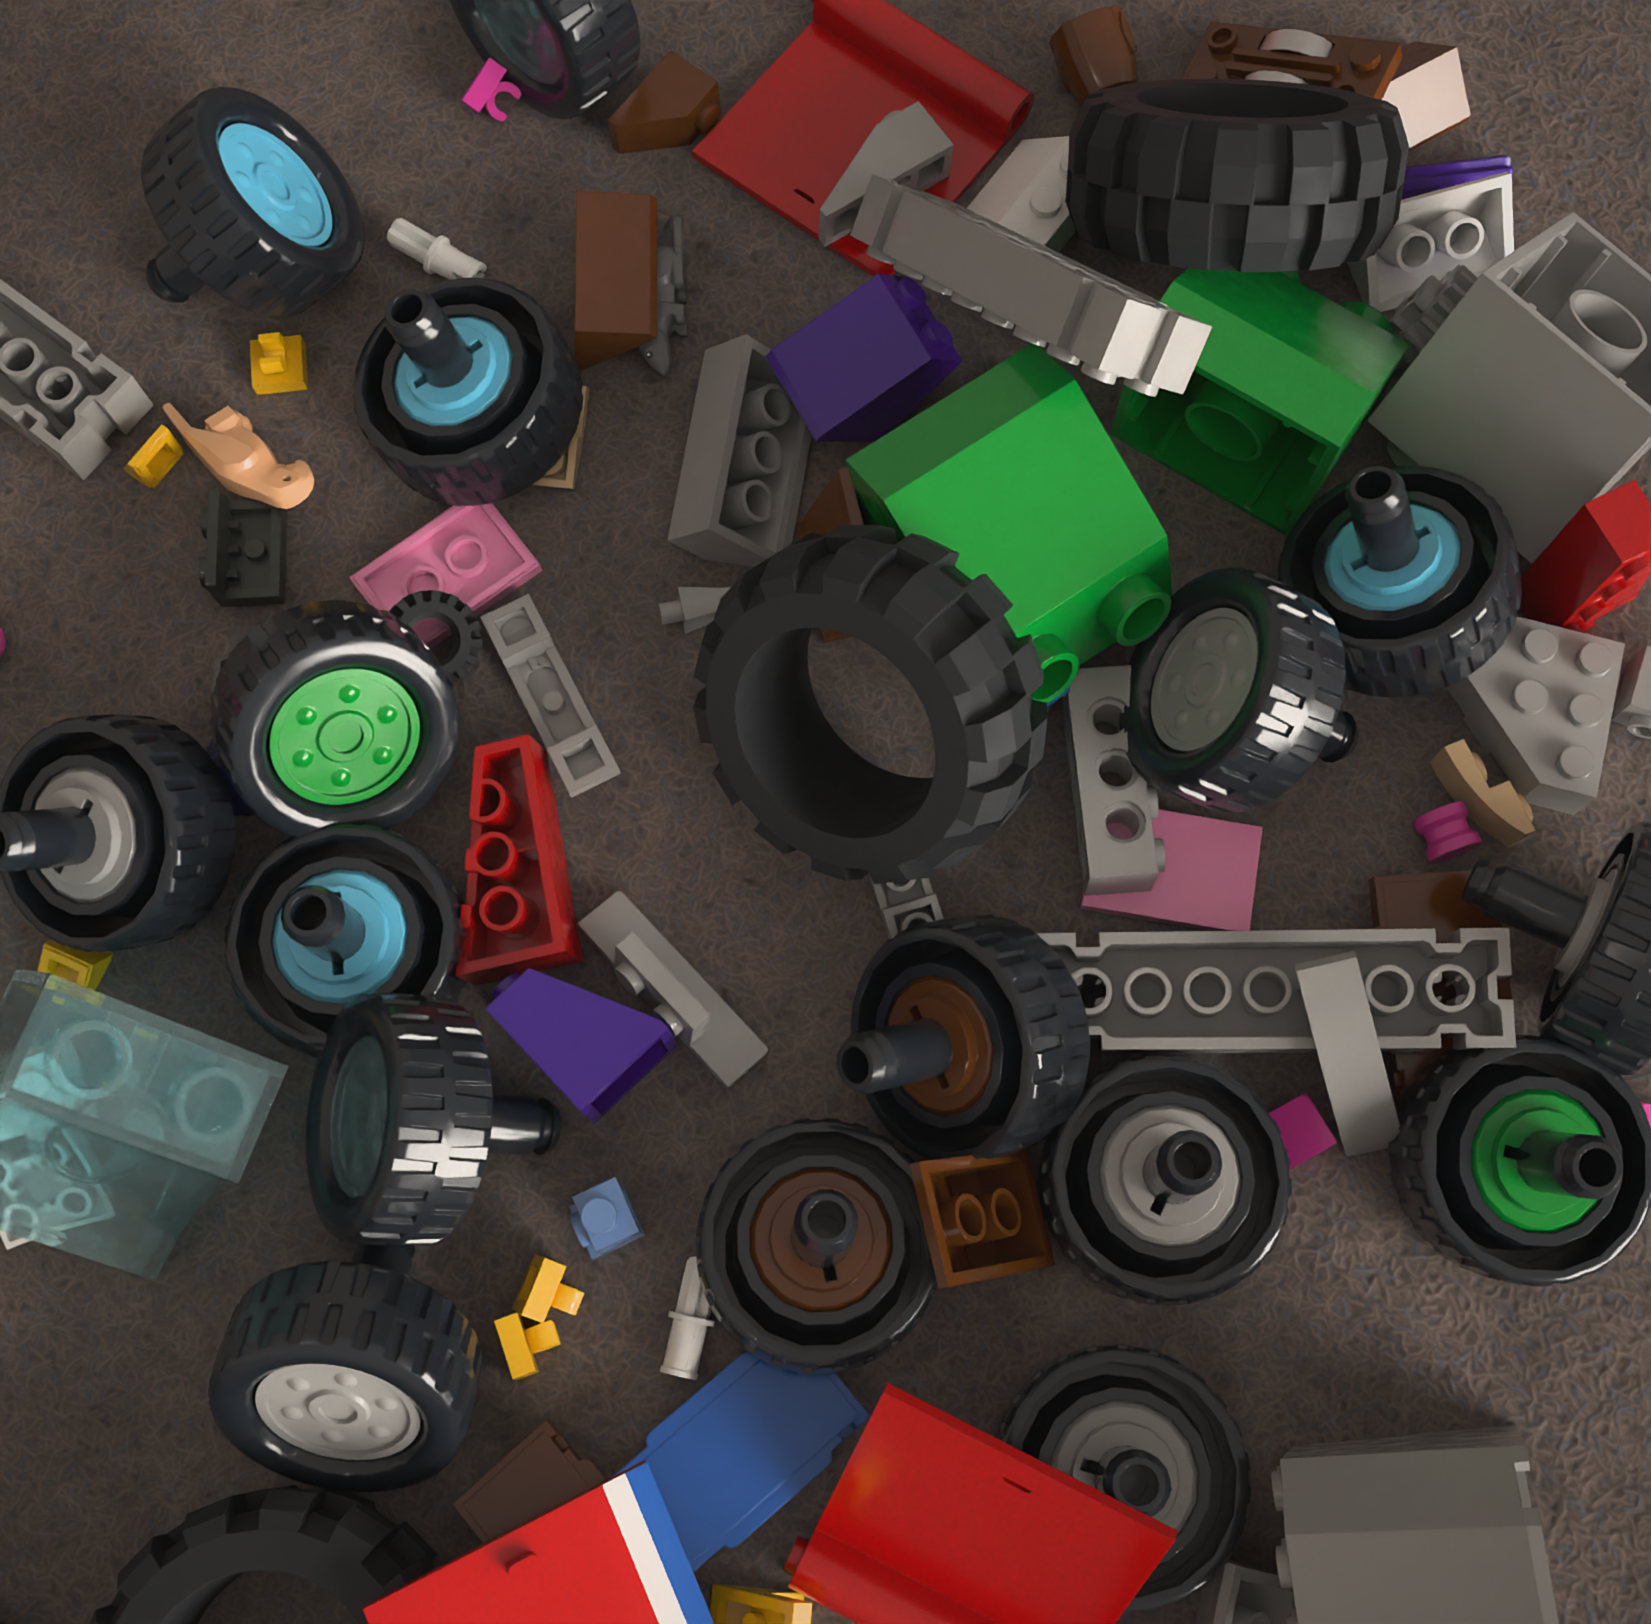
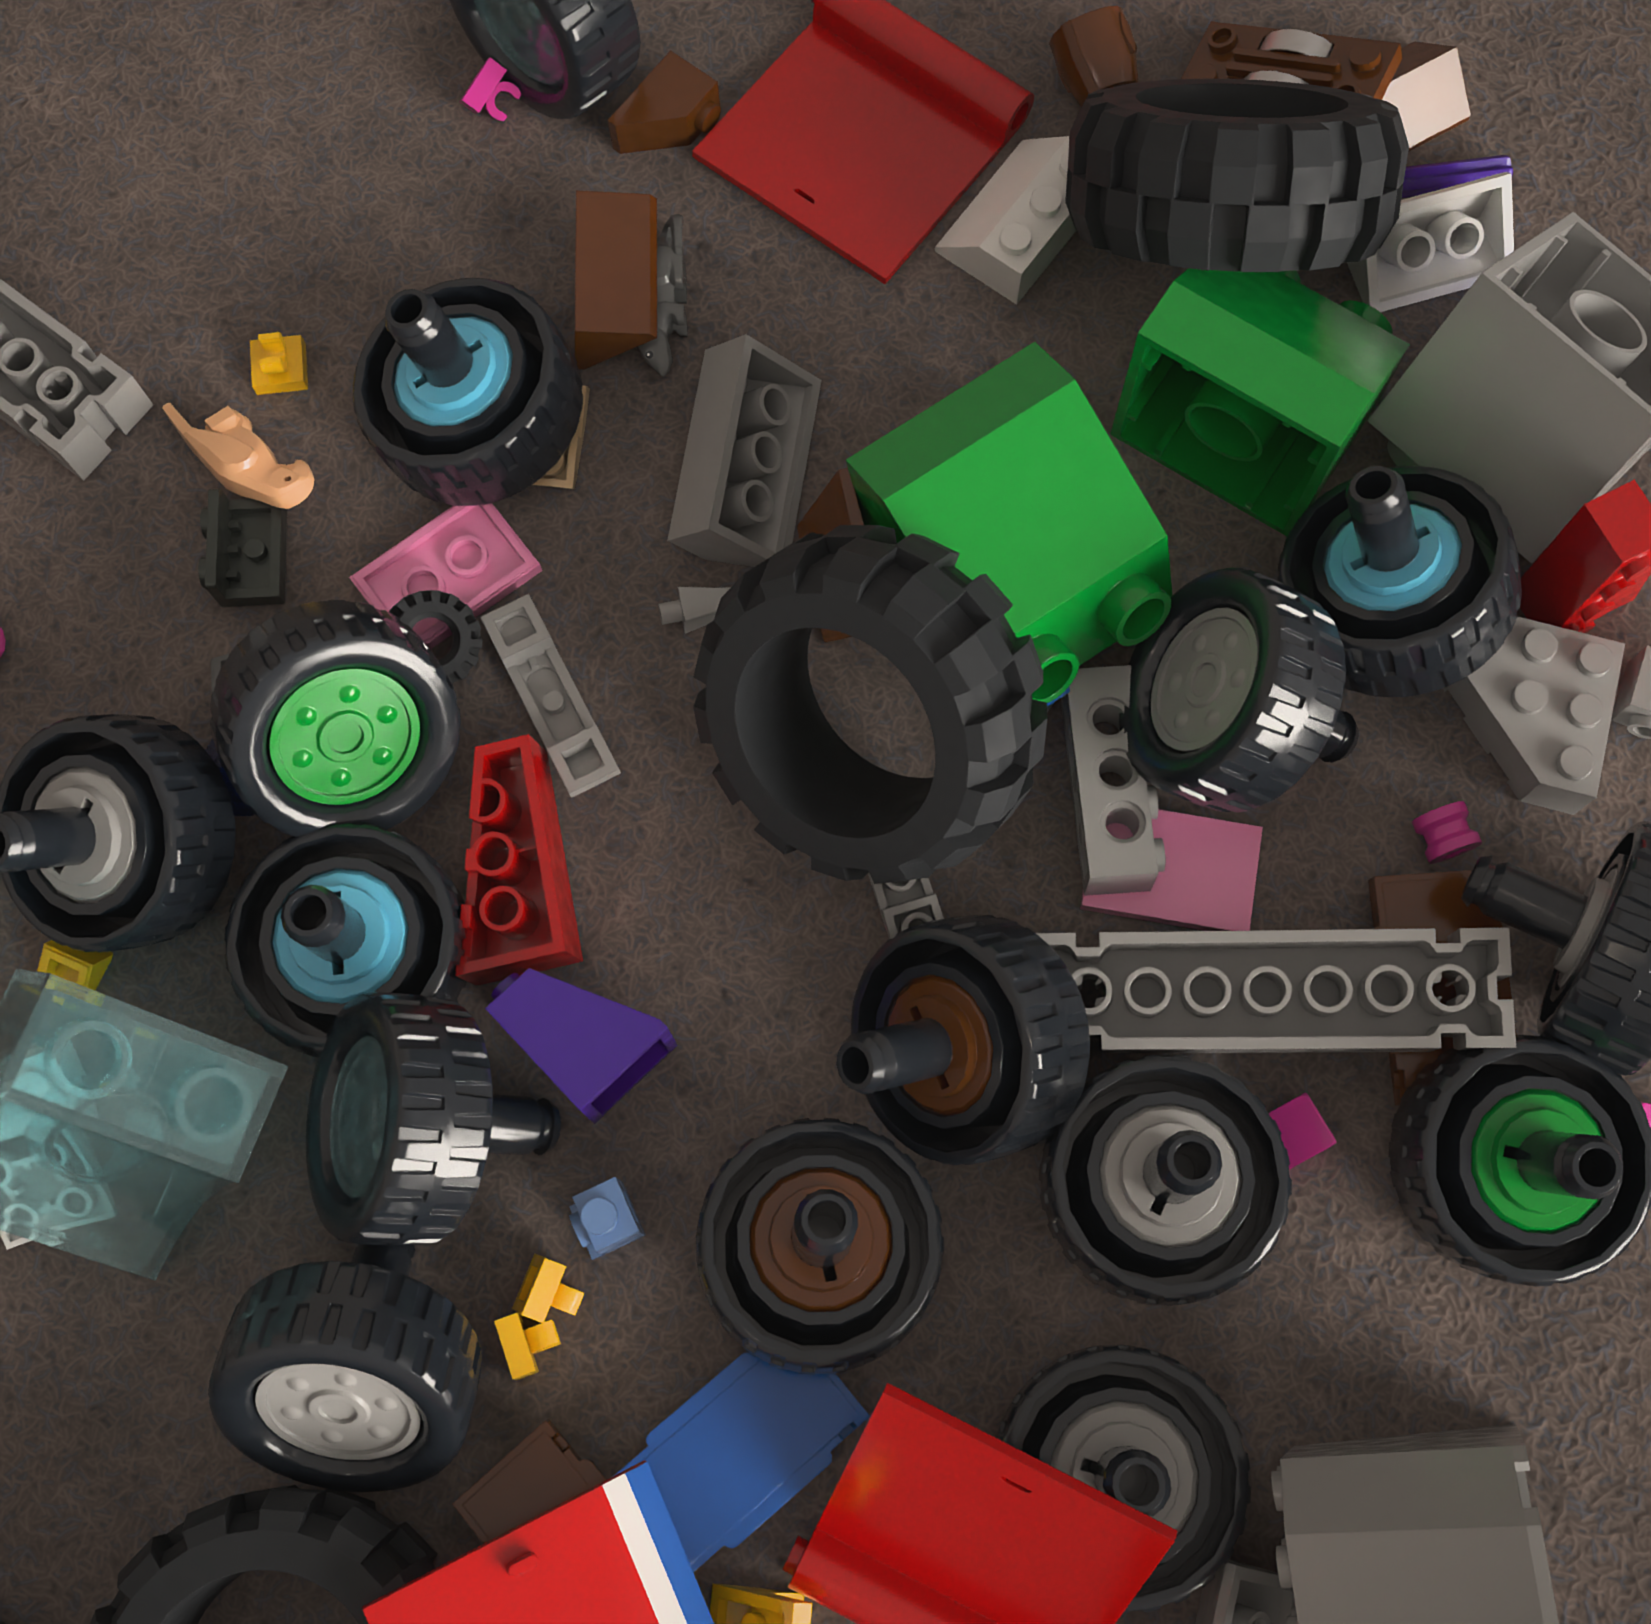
(155, 458): yellow slope -> none
(247, 206): black wheel -> none
(433, 252): white axle -> none
(673, 989): light grey bracket -> none
(688, 1326): white axle -> none
(865, 361): dark purple slope -> none
(900, 148): light grey slope -> none
(981, 1218): reddish brown slope -> none
(1032, 287): light grey brick -> none
(1349, 1052): light grey slope -> none
(1428, 308): light grey gear -> none
(1494, 809): tan slope -> none

